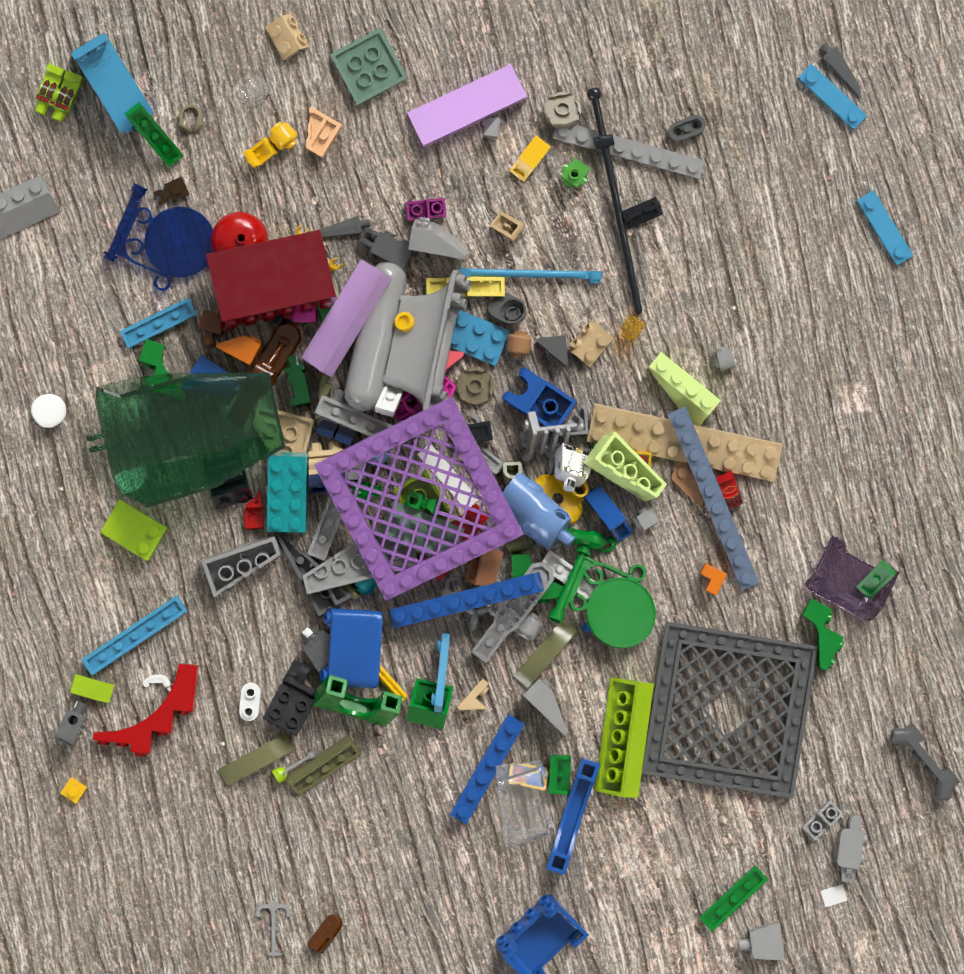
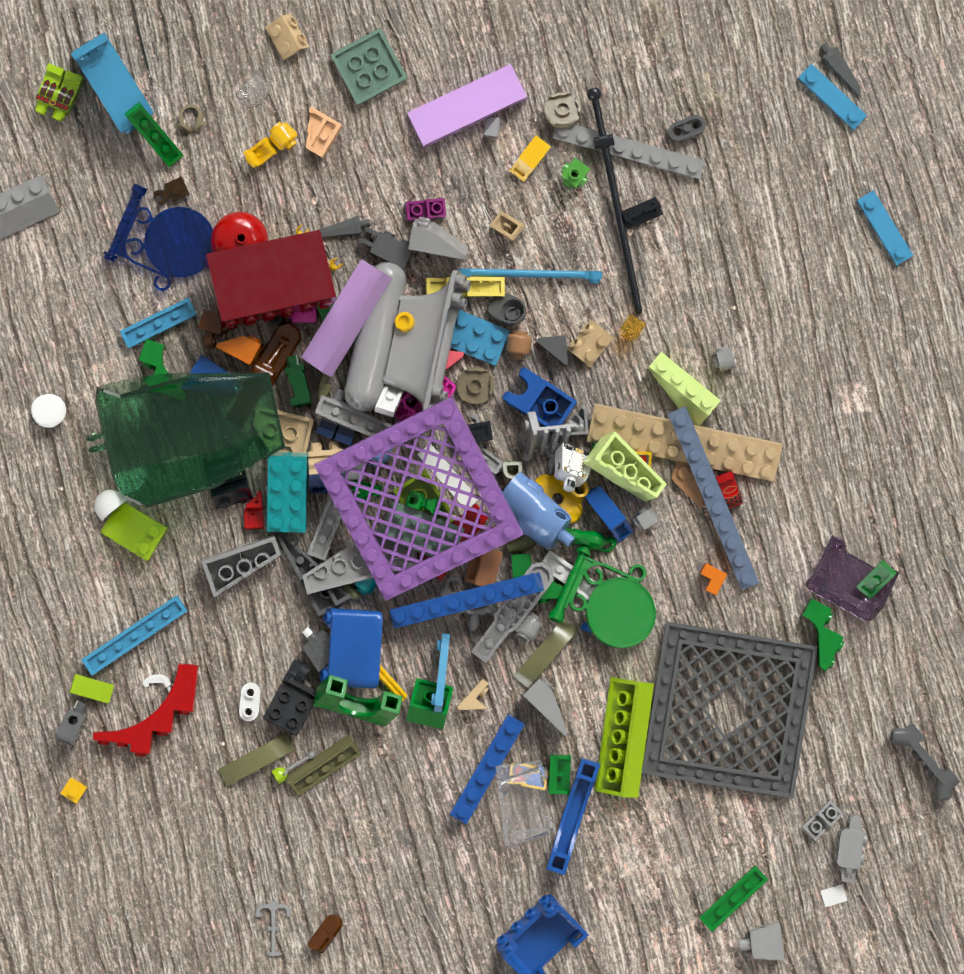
(107, 502): none -> white helmet

